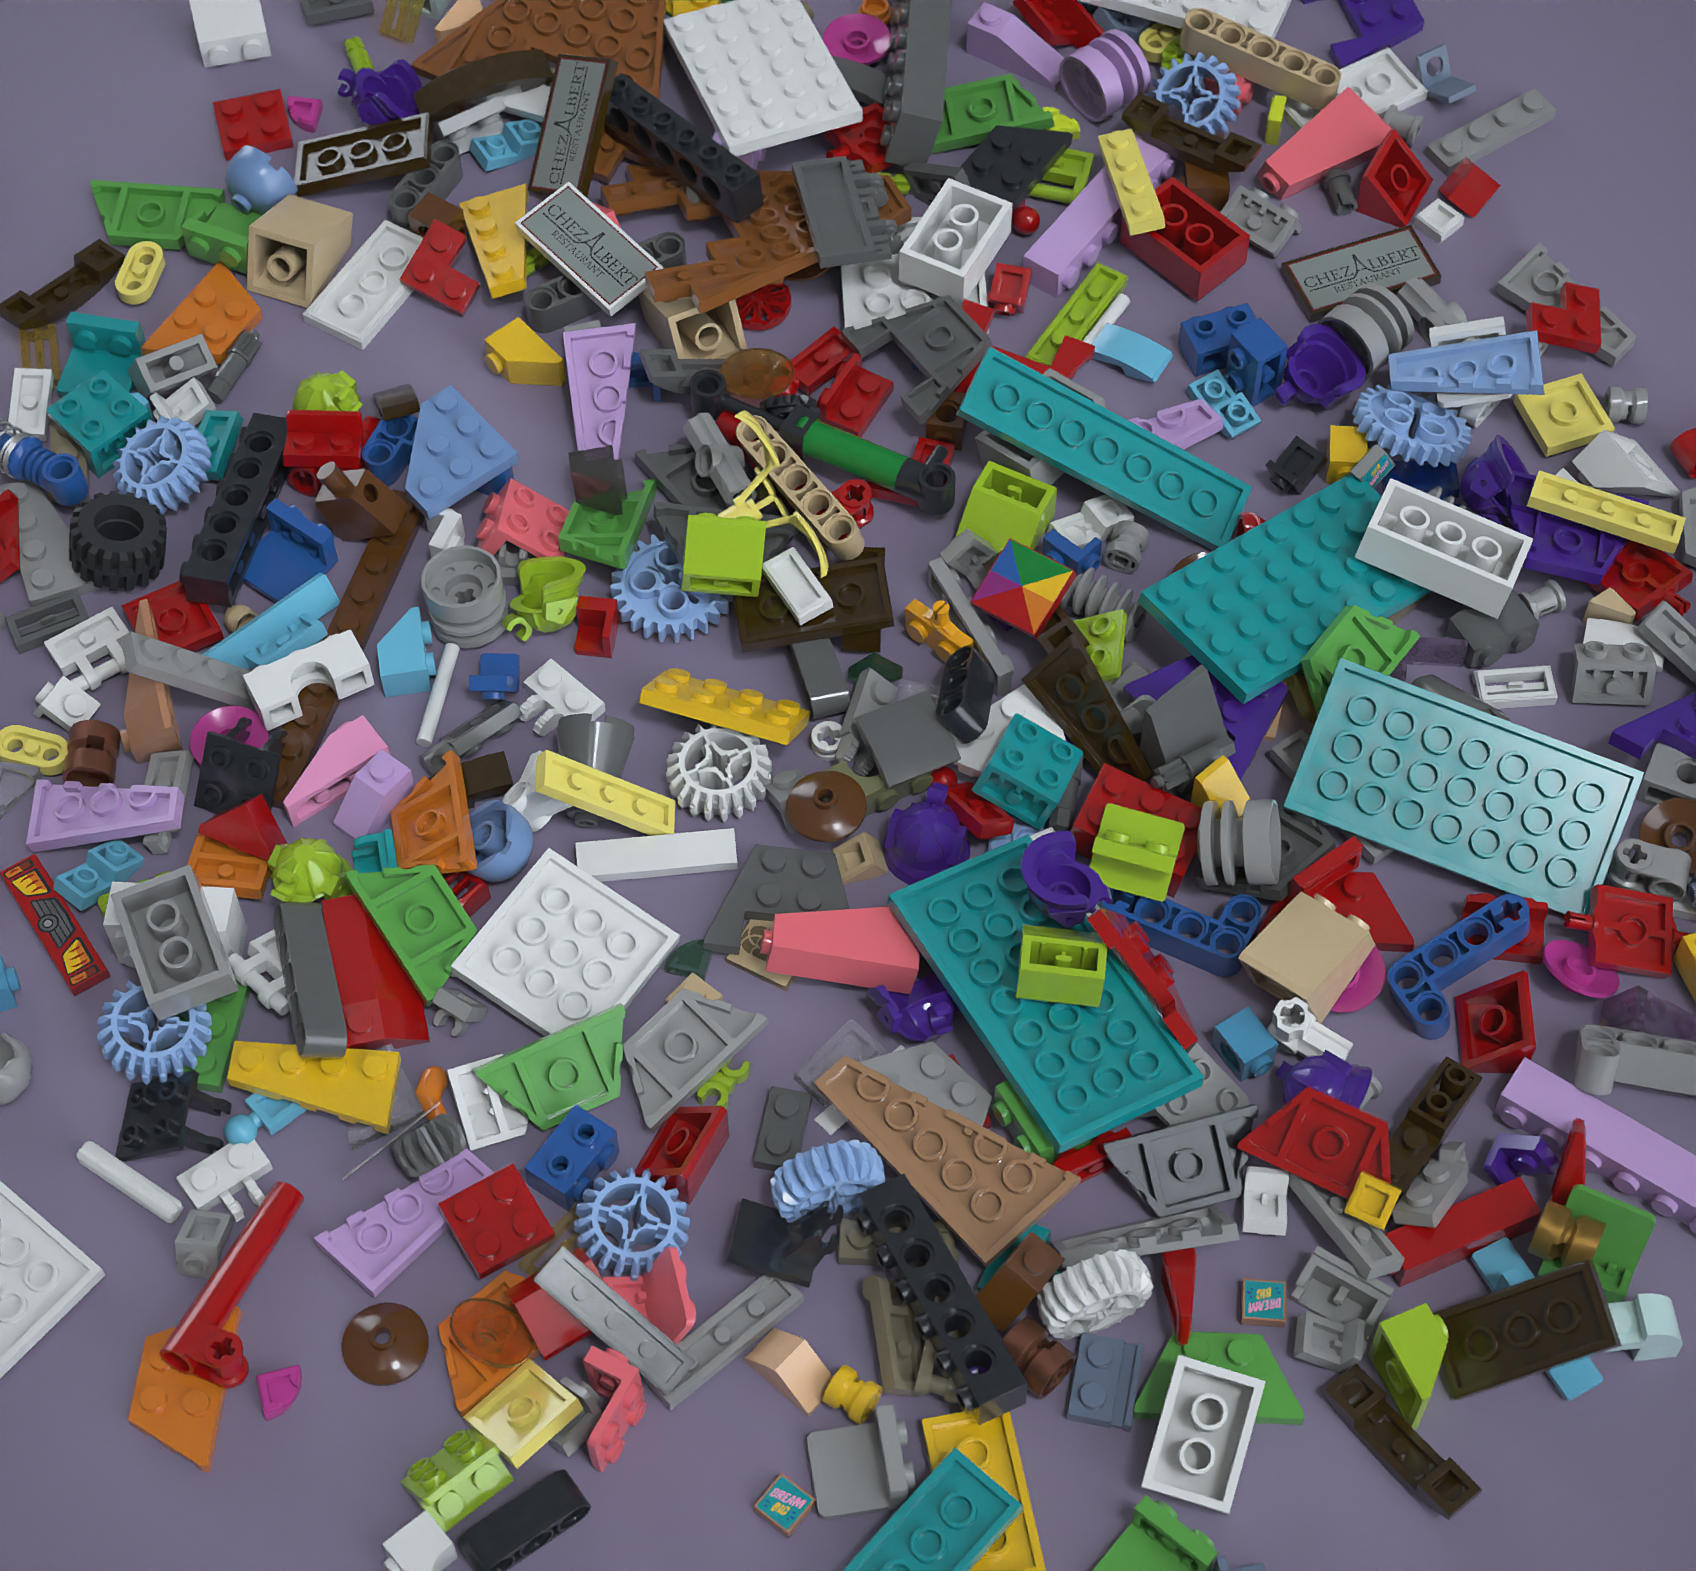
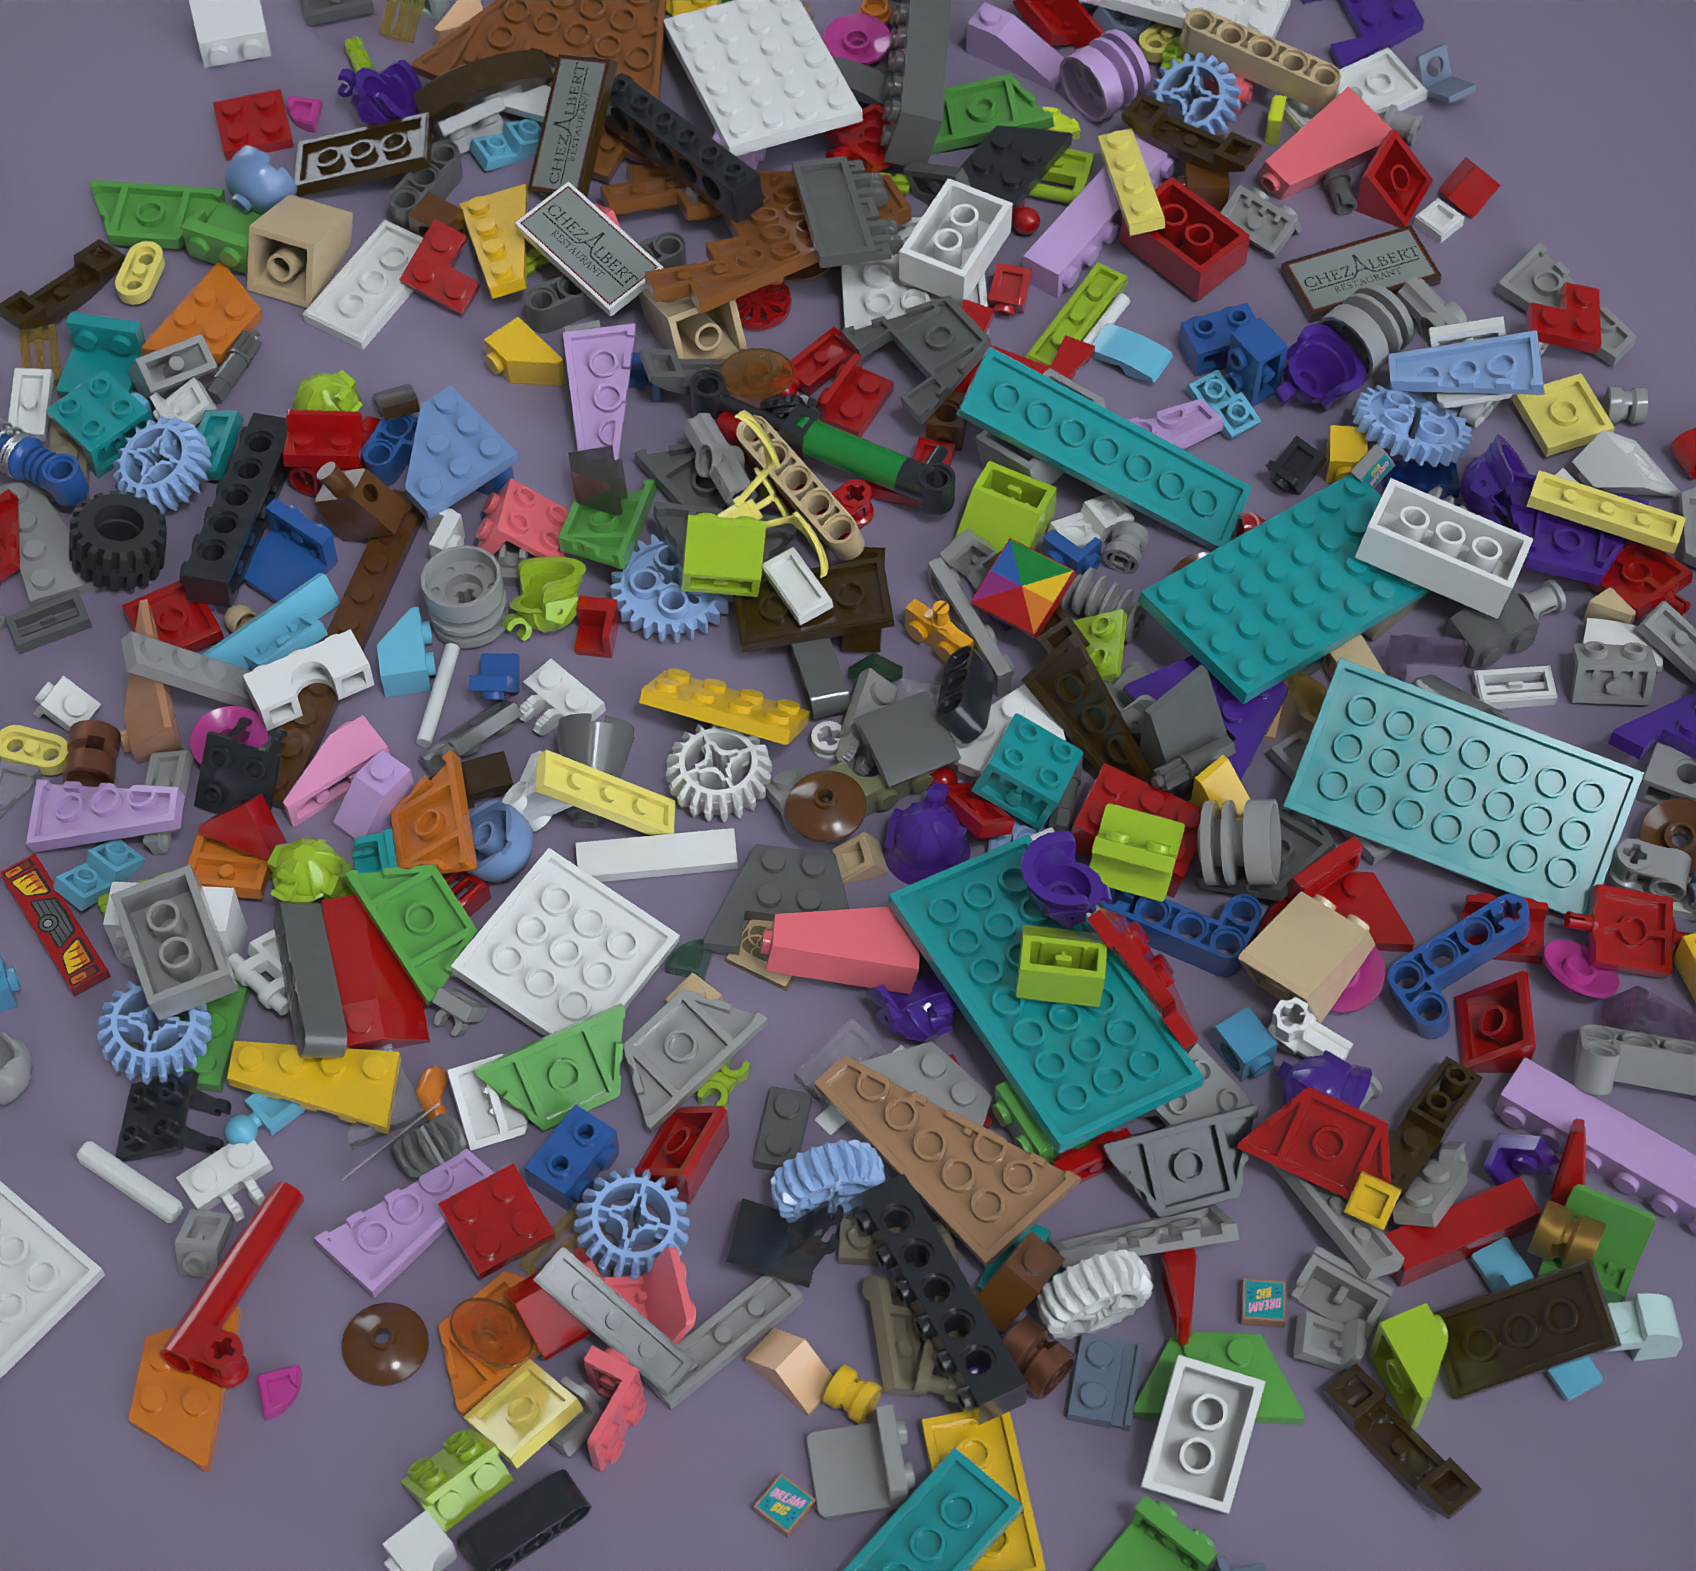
(87, 643): white plate -> none
(1265, 1201): white bracket -> none
(1359, 639): bright green wing -> none
(1491, 131): light grey plate -> none

